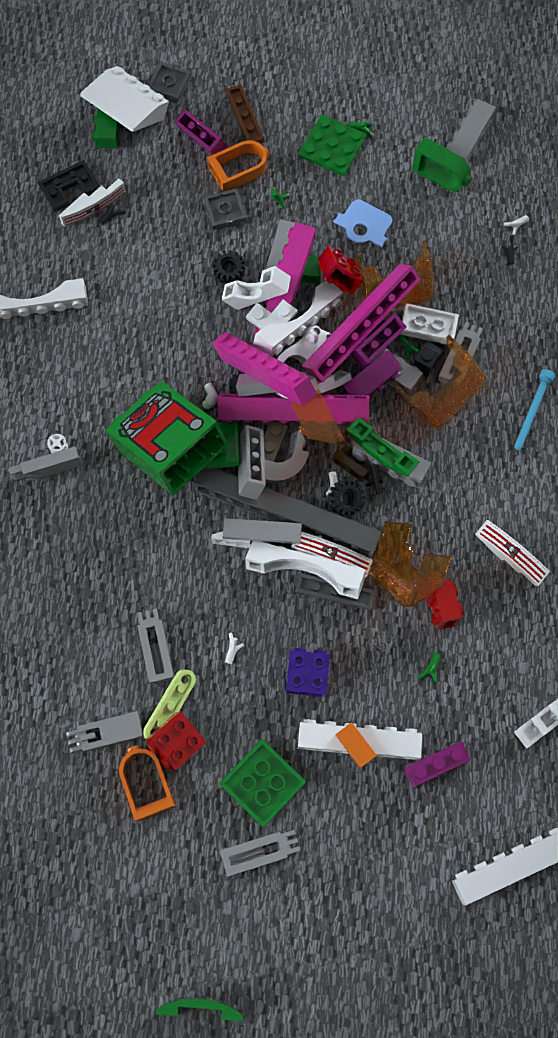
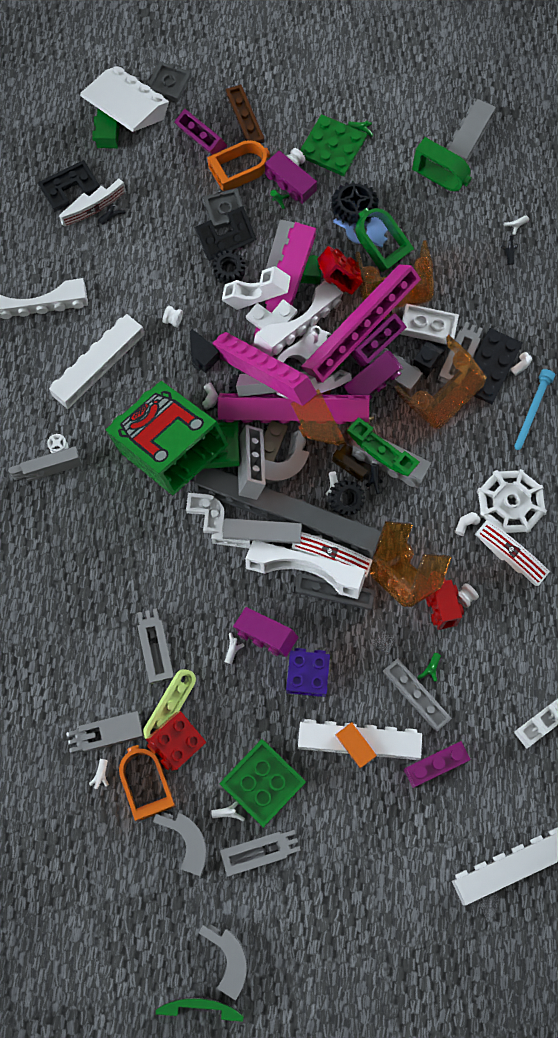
(96, 361): none -> white brick
(100, 775): none -> white bar
(172, 316): none -> white wheel
(195, 843): none -> light grey arch
(203, 353): none -> black slope
(210, 507): none -> white plate
(227, 812): none -> white bar
(236, 959): none -> light grey arch
(239, 236): none -> black plate
(265, 632): none -> magenta brick
(290, 177): none -> magenta brick
(296, 156): none -> white wheel
(343, 203): none -> black gear
(395, 231): none -> green window
(408, 346): green bar -> none
(417, 695): none -> light grey tile
(467, 595): none -> white wheel
(471, 518): none -> white arm
(495, 361): none -> black plate
(510, 490): none -> white plate
(523, 364): none -> white arm

